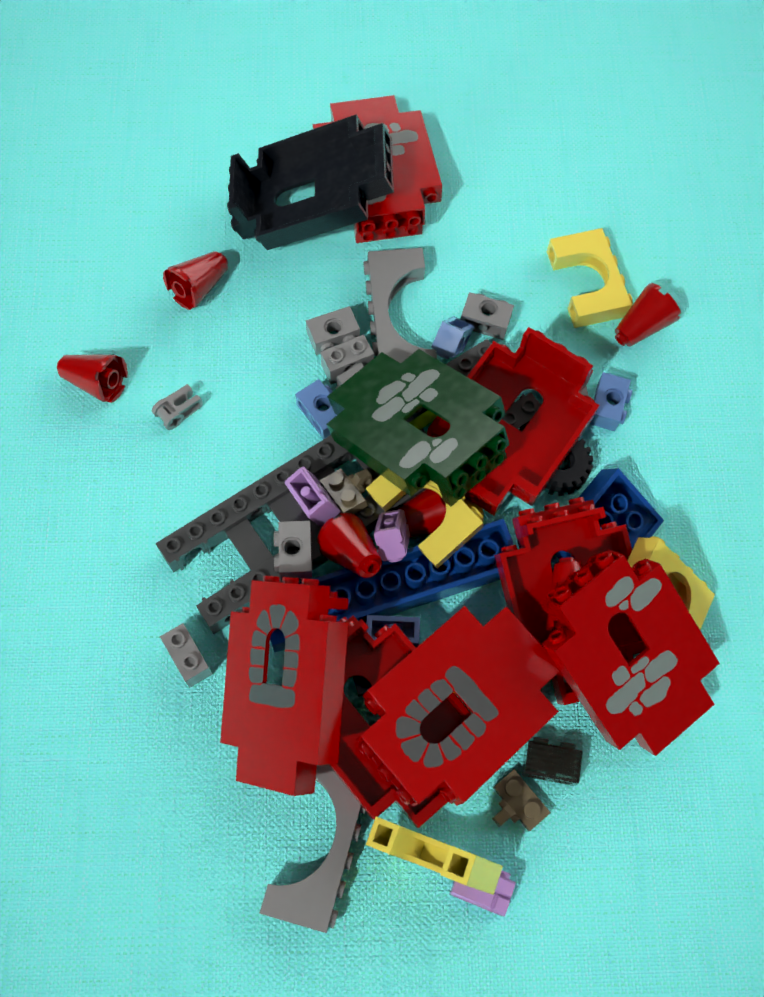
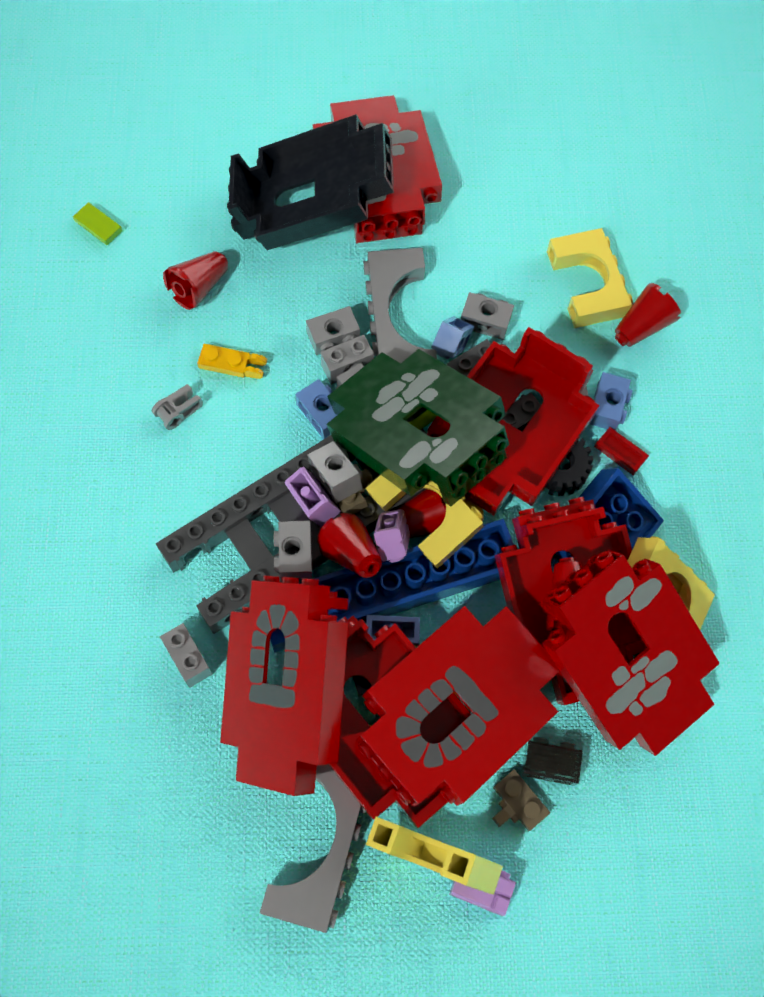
(95, 374): red cone -> none
(97, 223): none -> lime tile
(230, 361): none -> yellow hinge
(335, 471): none -> light grey brick
(621, 451): none -> red tile

